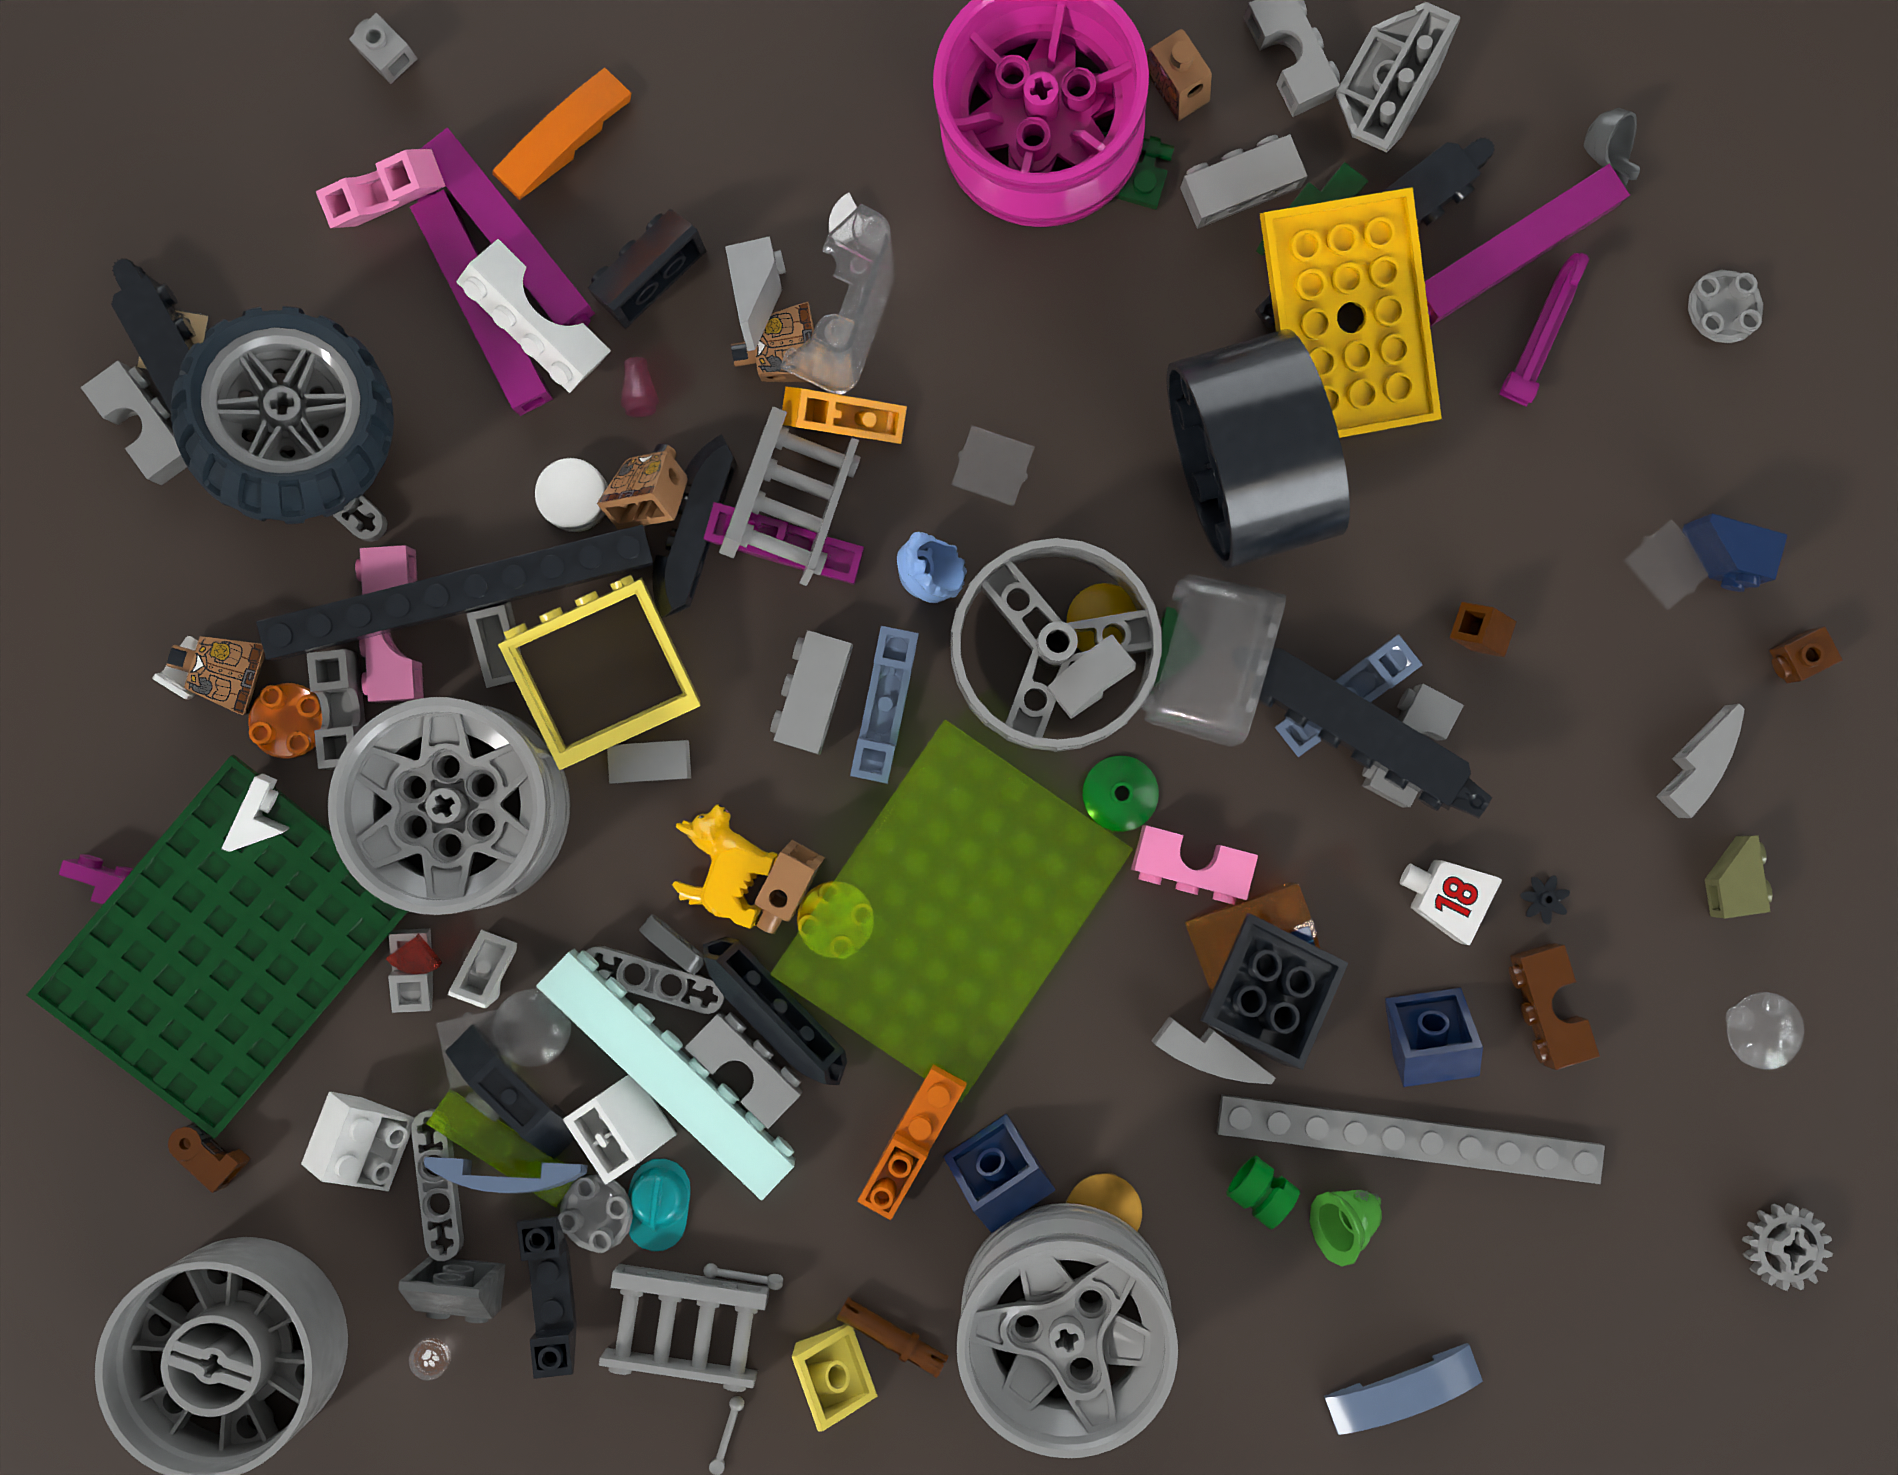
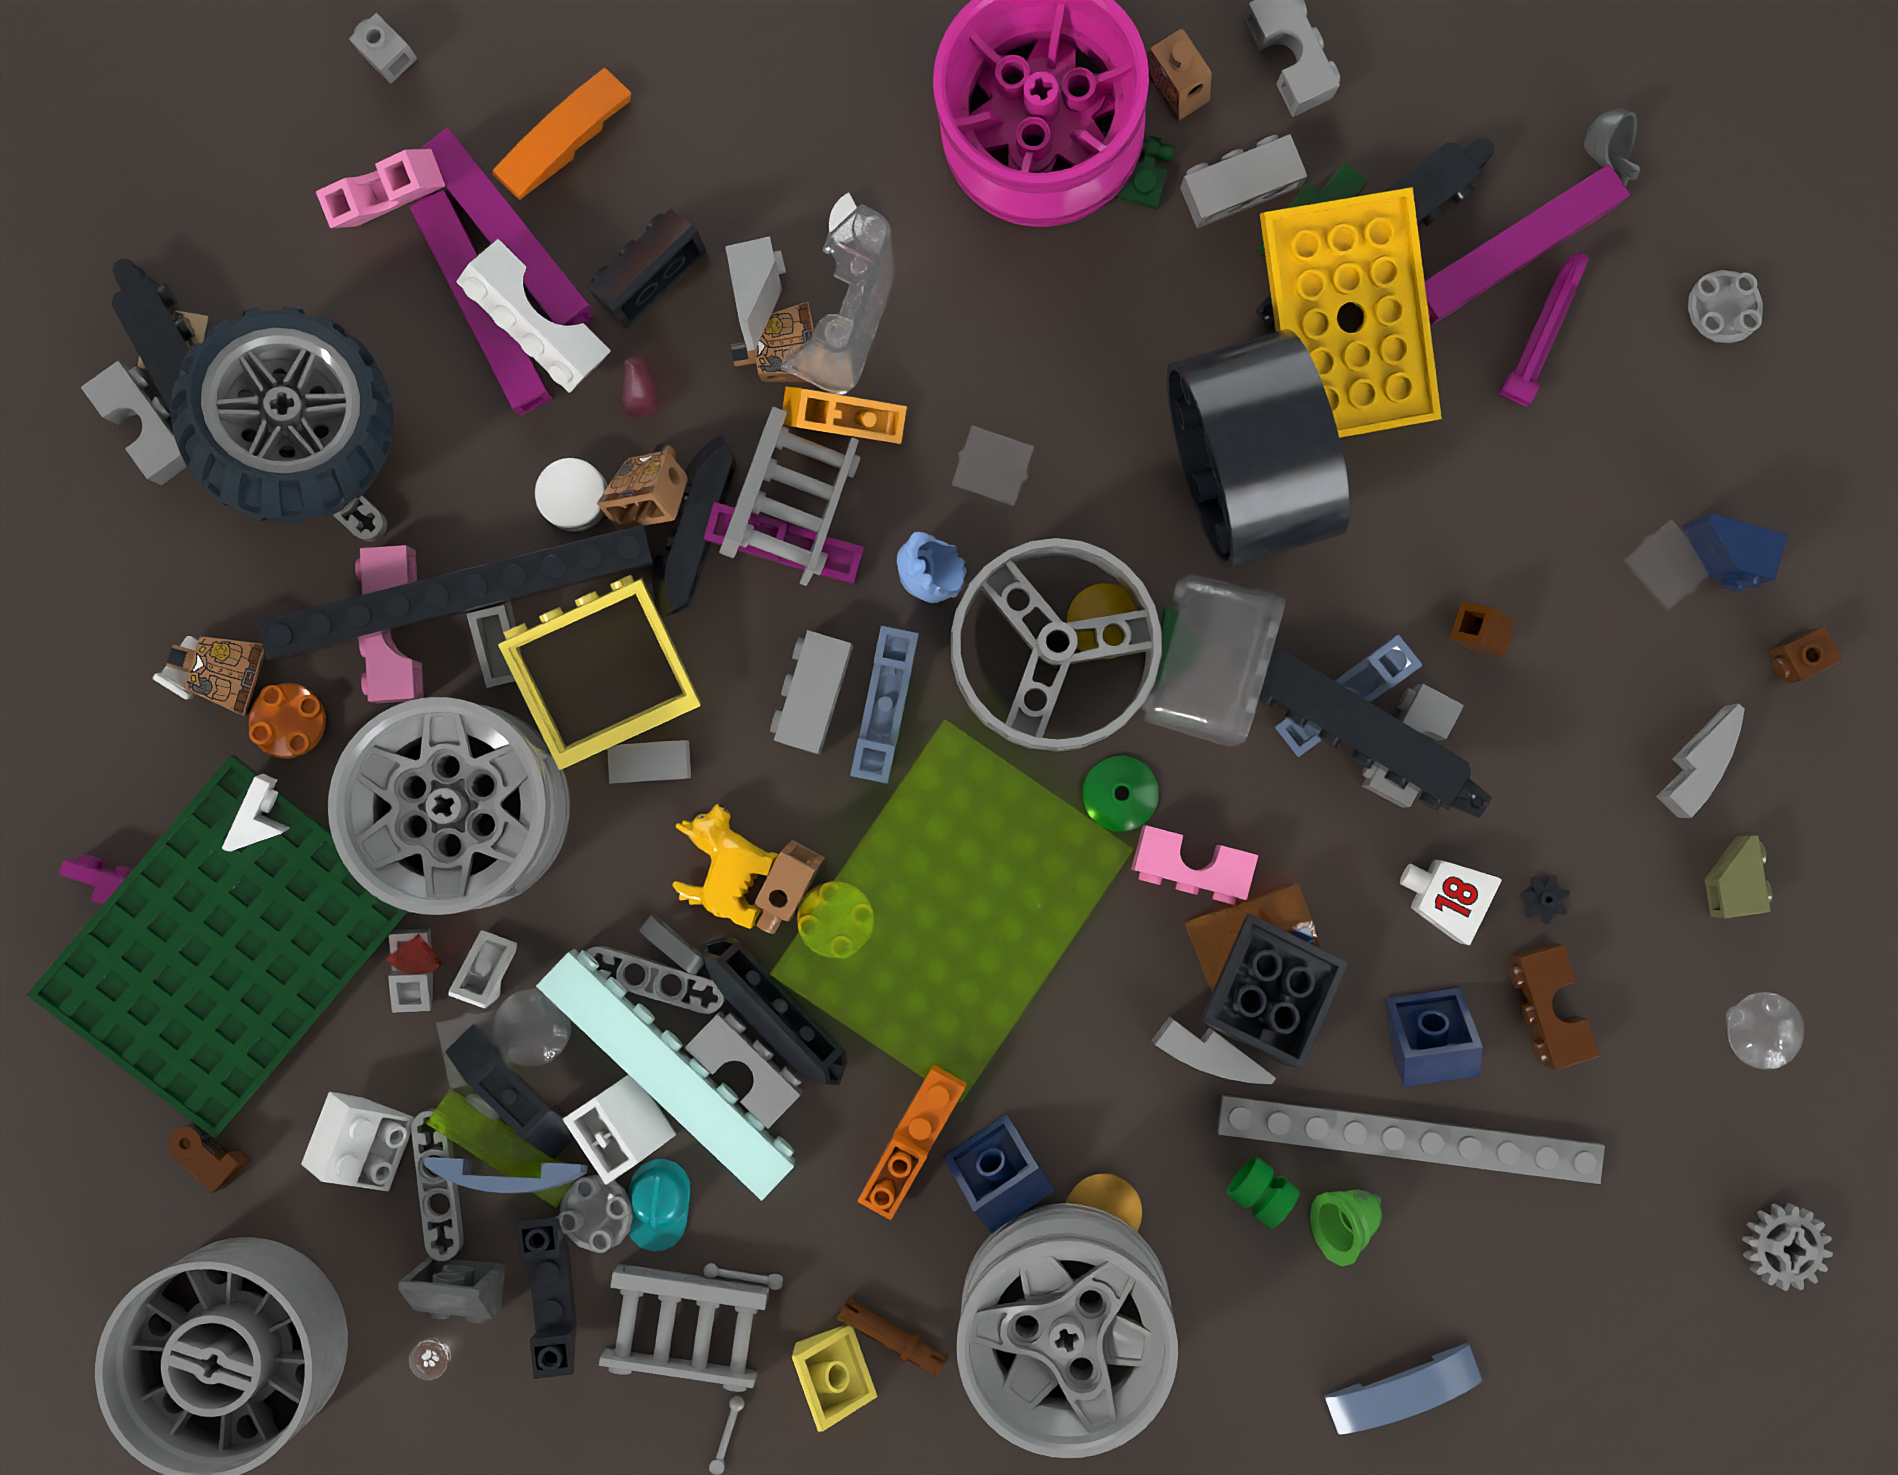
(337, 683): light grey arch -> none
(1091, 675): light grey slope -> none
(1395, 73): light grey wedge -> none

